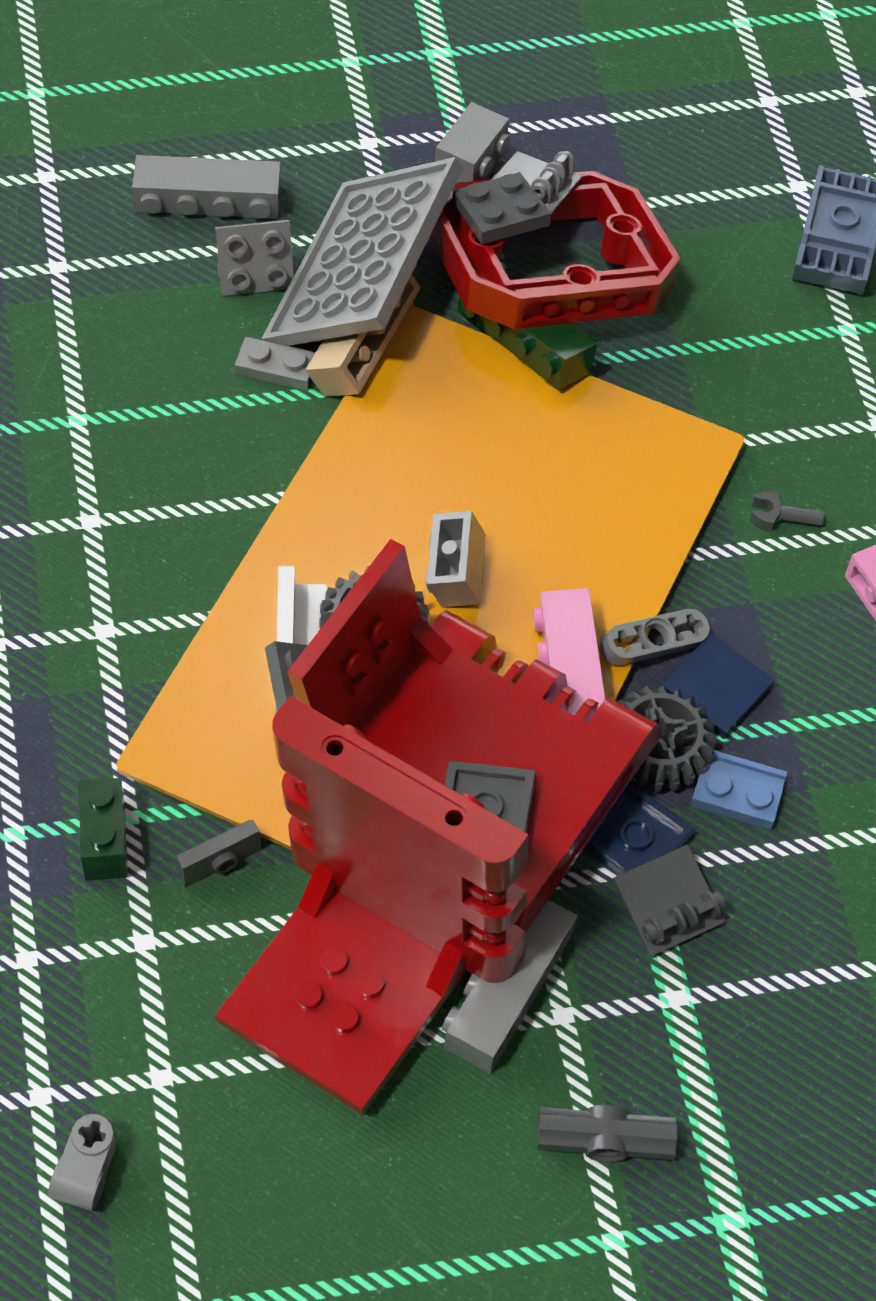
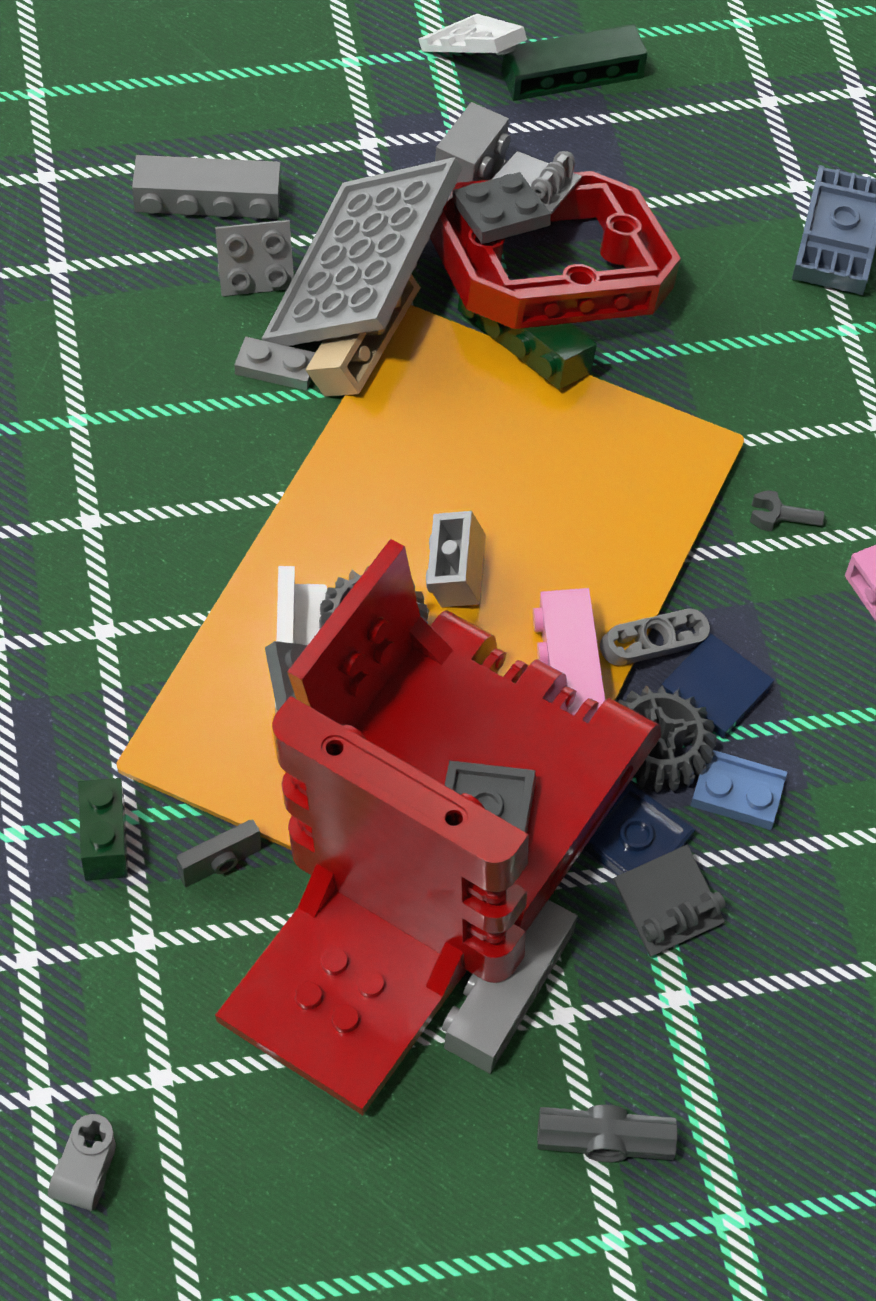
(475, 35): none -> white wing
(574, 62): none -> dark green brick

